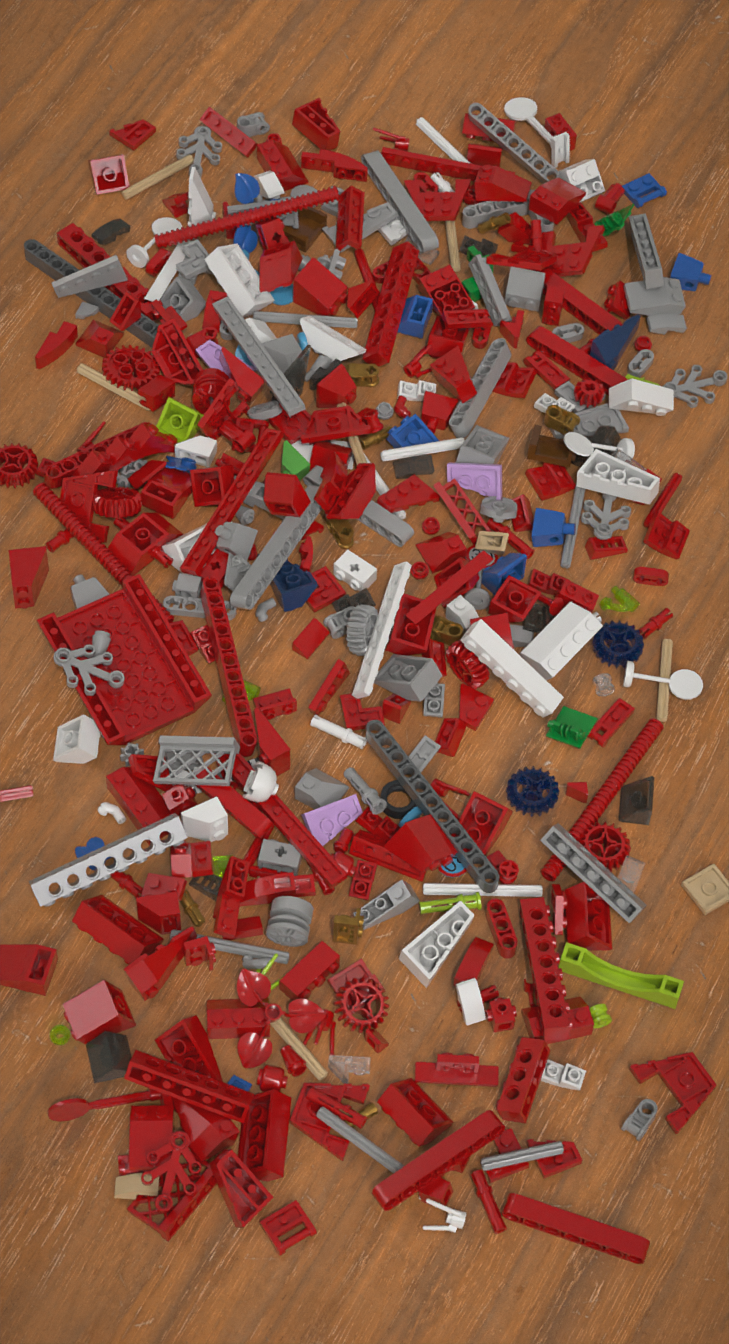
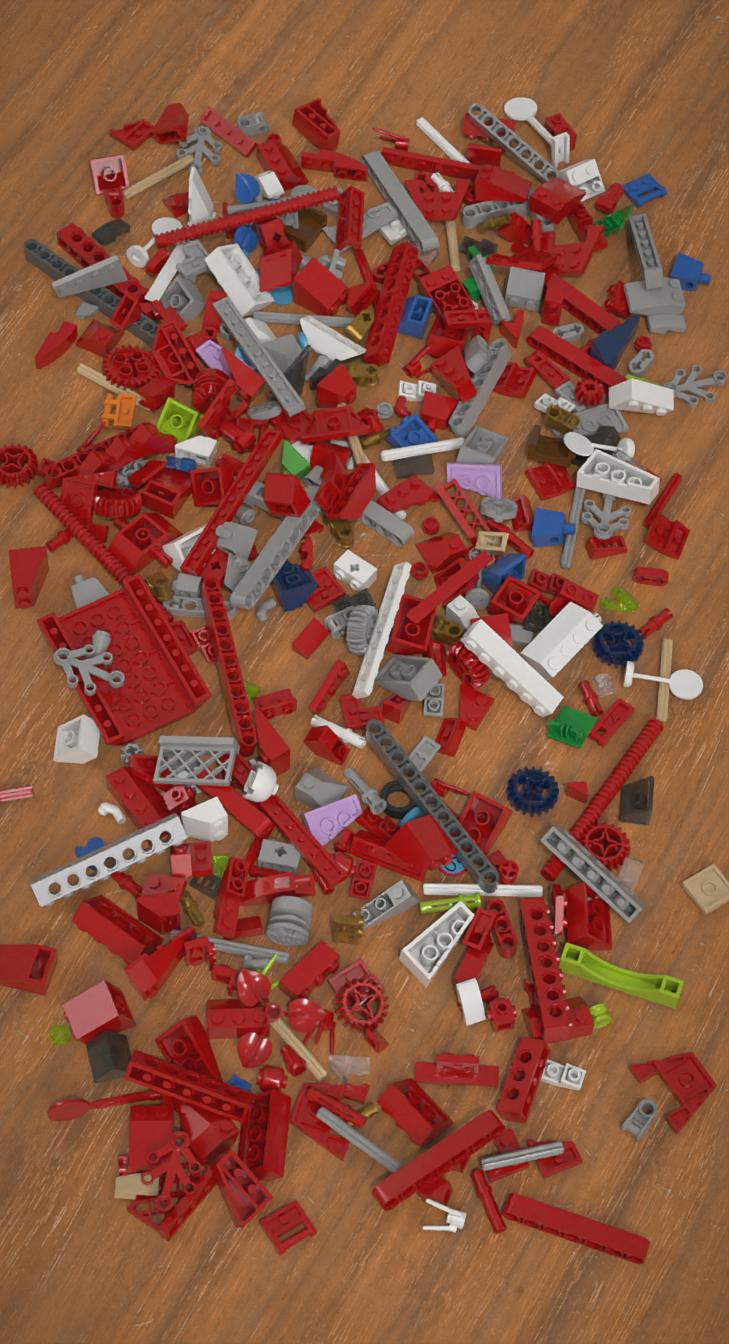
(114, 201): none -> red piece
(124, 412): none -> orange plate
(159, 586): none -> pearl gold piece
(171, 125): none -> red slope
(224, 974): none -> red bracket
(327, 744): none -> red slope
(358, 327): none -> pearl gold piece
(476, 354): none -> light grey beam
(479, 930): none -> red slope
(590, 698): none -> red pin

